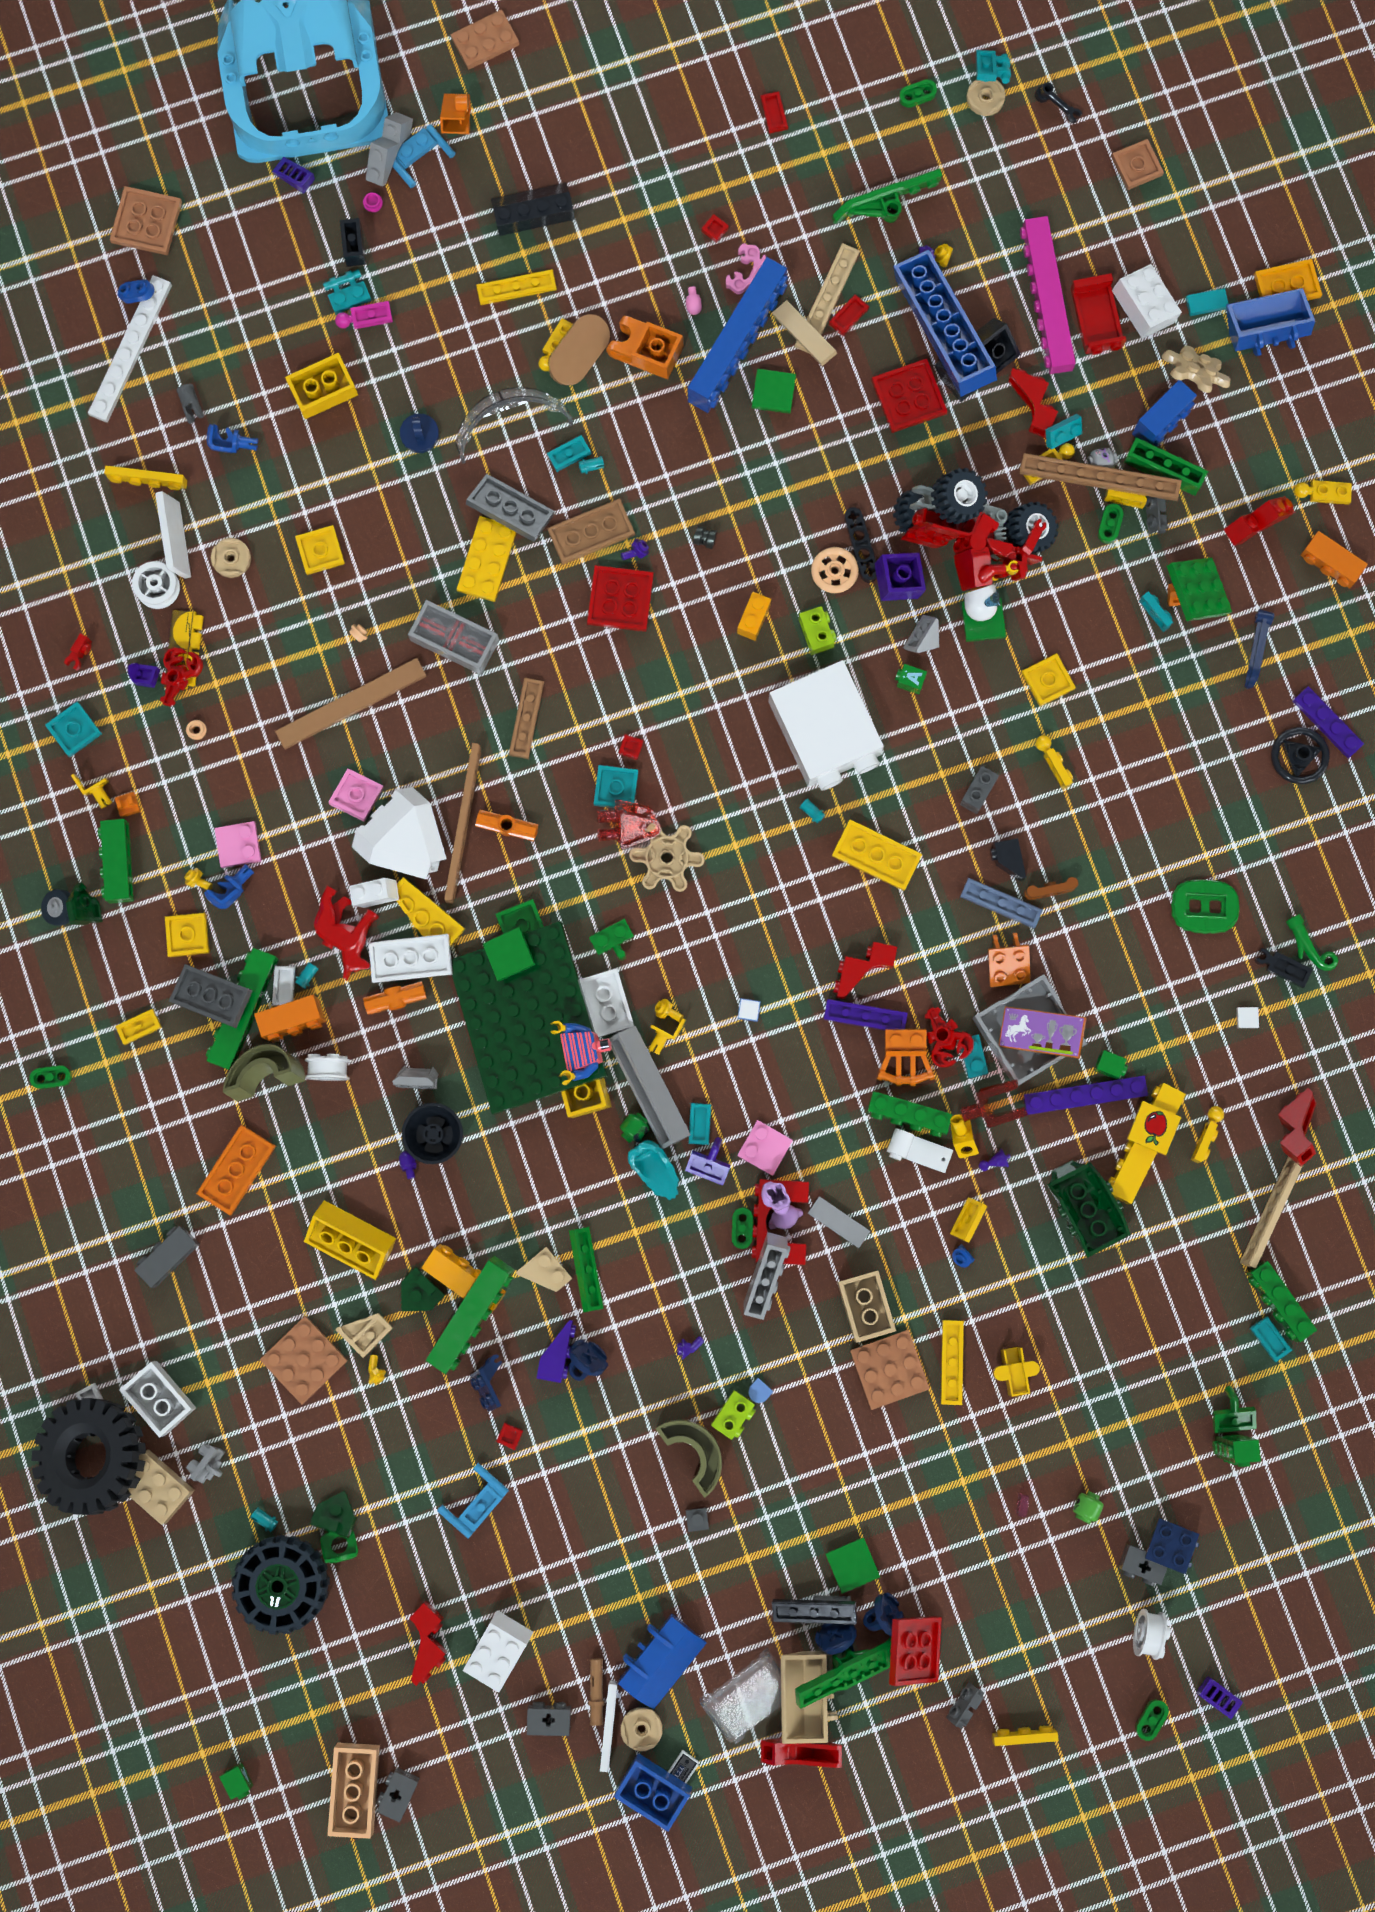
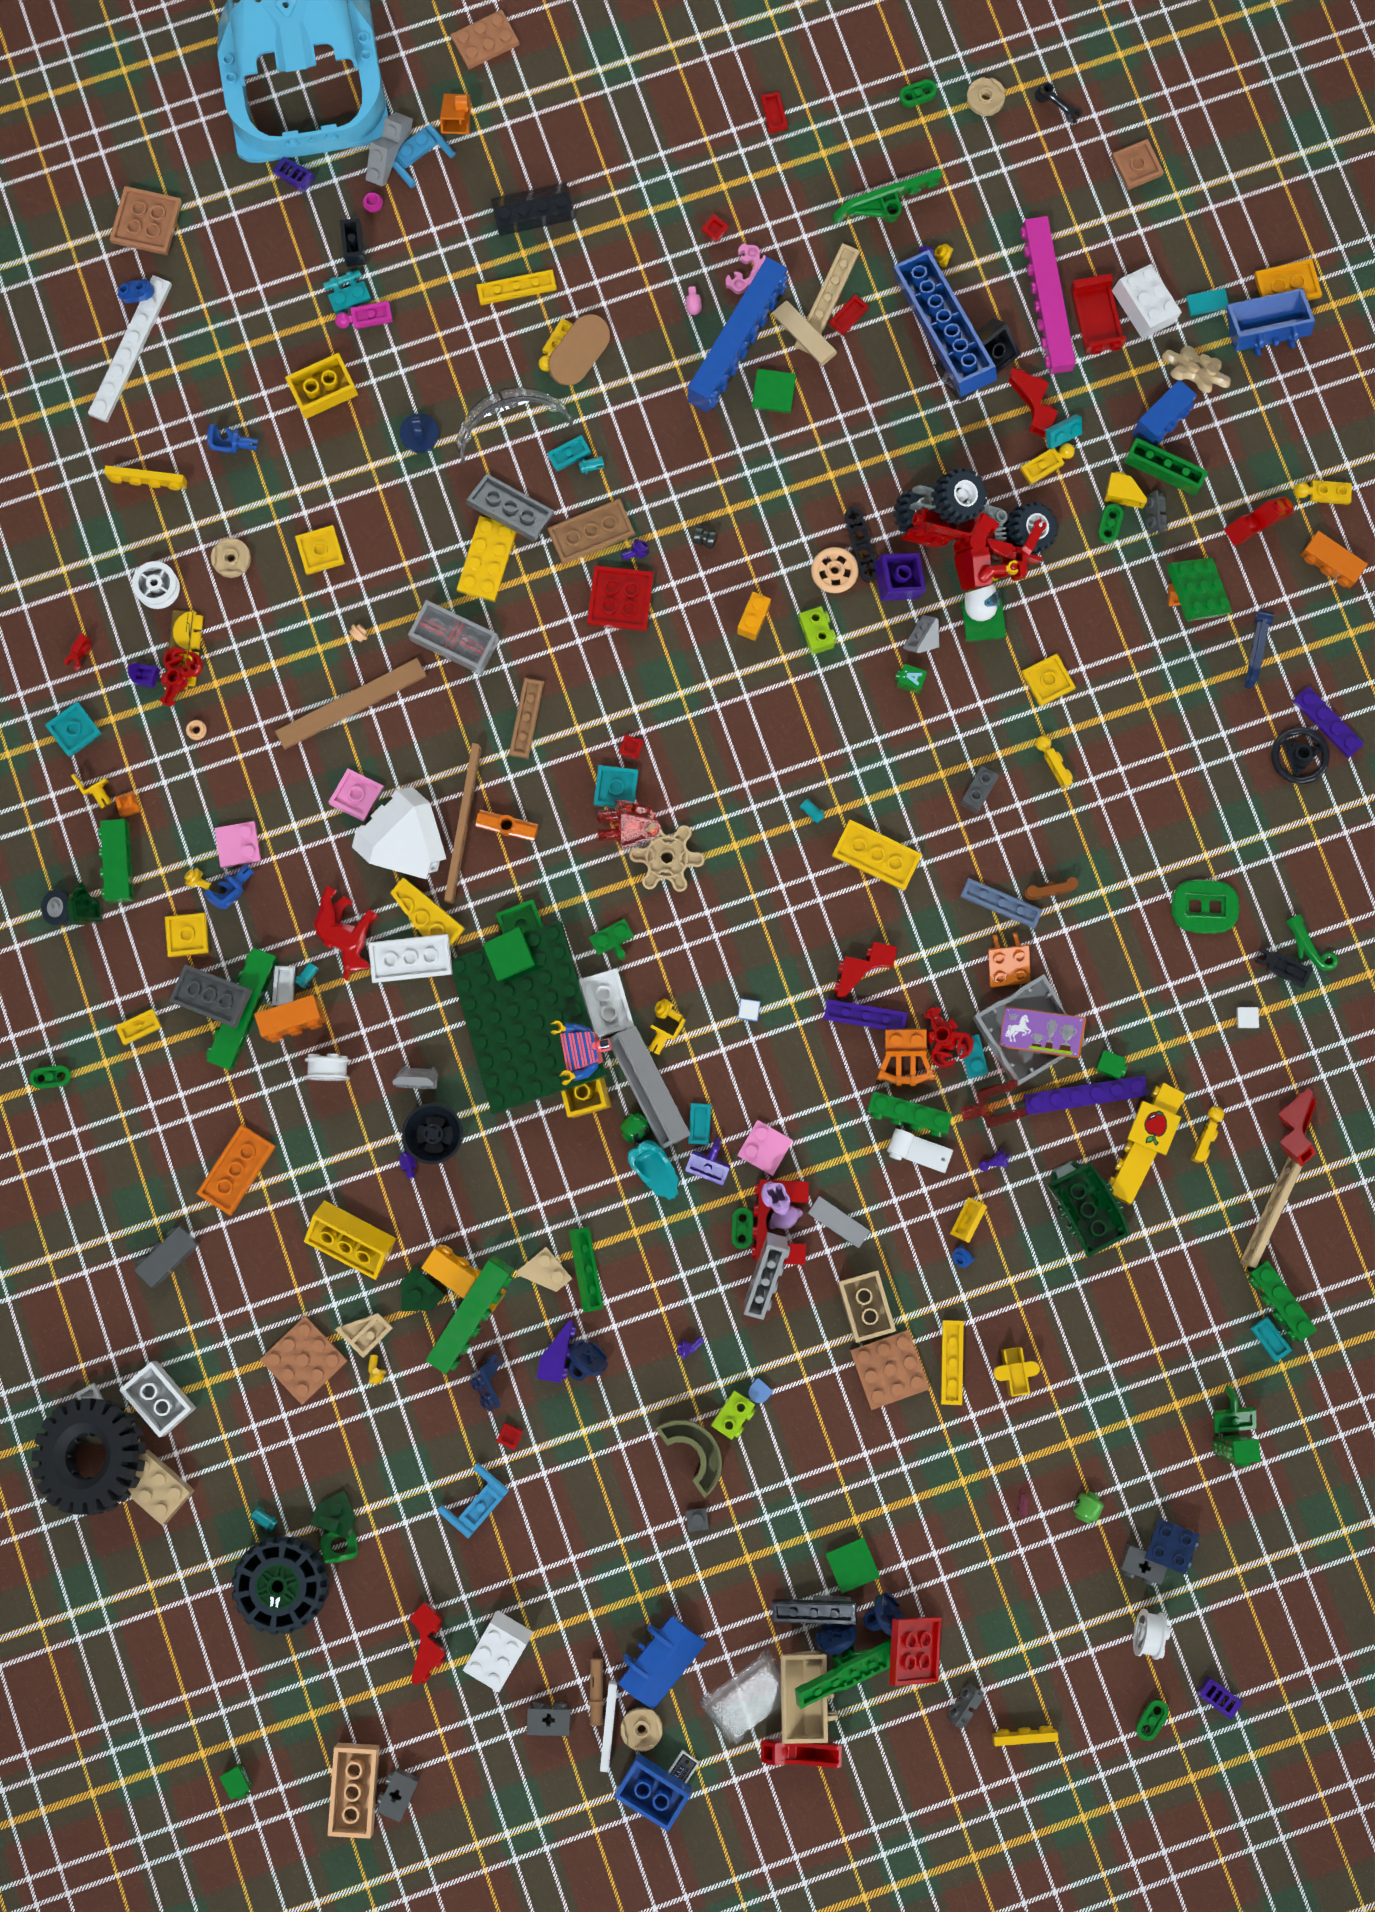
(173, 535): white tile -> none
(189, 401): dark grey hinge -> none
(208, 1465): light grey hips -> none
(257, 1064): olive brick -> none
(374, 892): white brick -> none
(394, 998): orange piece -> none
(648, 347): orange brick -> none
(826, 726): white brick -> none
(909, 395): red plate -> none
(962, 1136): yellow bracket -> none
(987, 66): teal plate -> none
(1009, 858): black slope -> none
(1100, 477): medium nougat tile -> none
(1103, 457): light grey head -> none
(1160, 616): teal plate -> none

